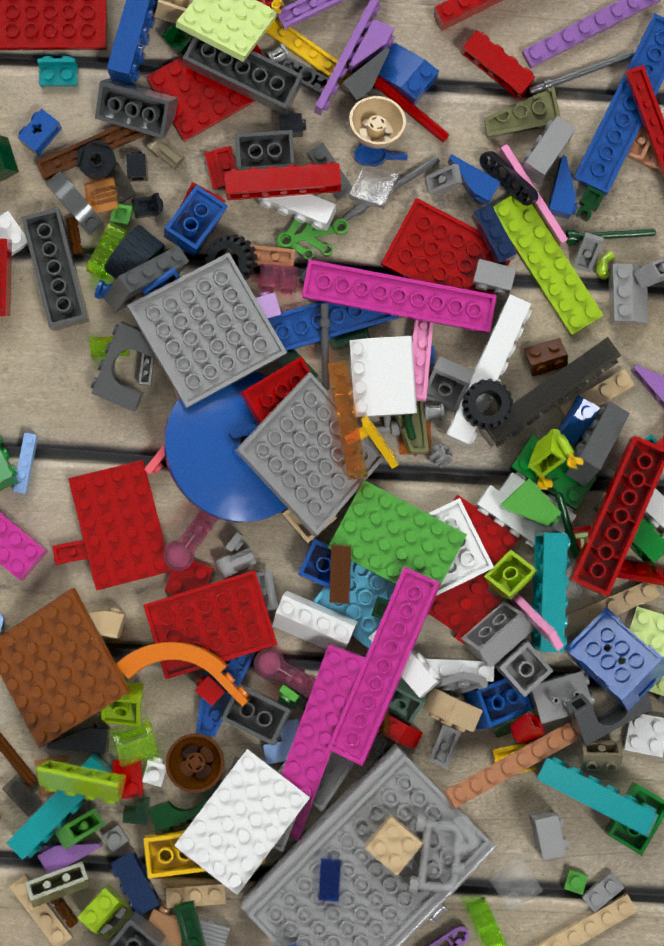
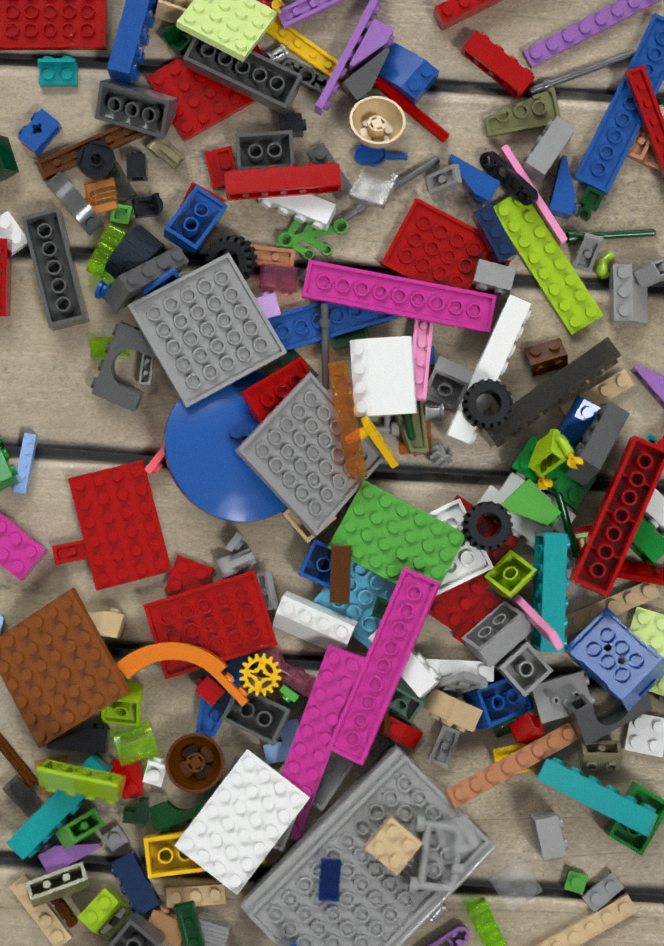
(74, 235): reddish brown axle -> none
(180, 553): clear pink piece -> none
(259, 682): none -> yellow gear
(503, 525): none -> black tyre

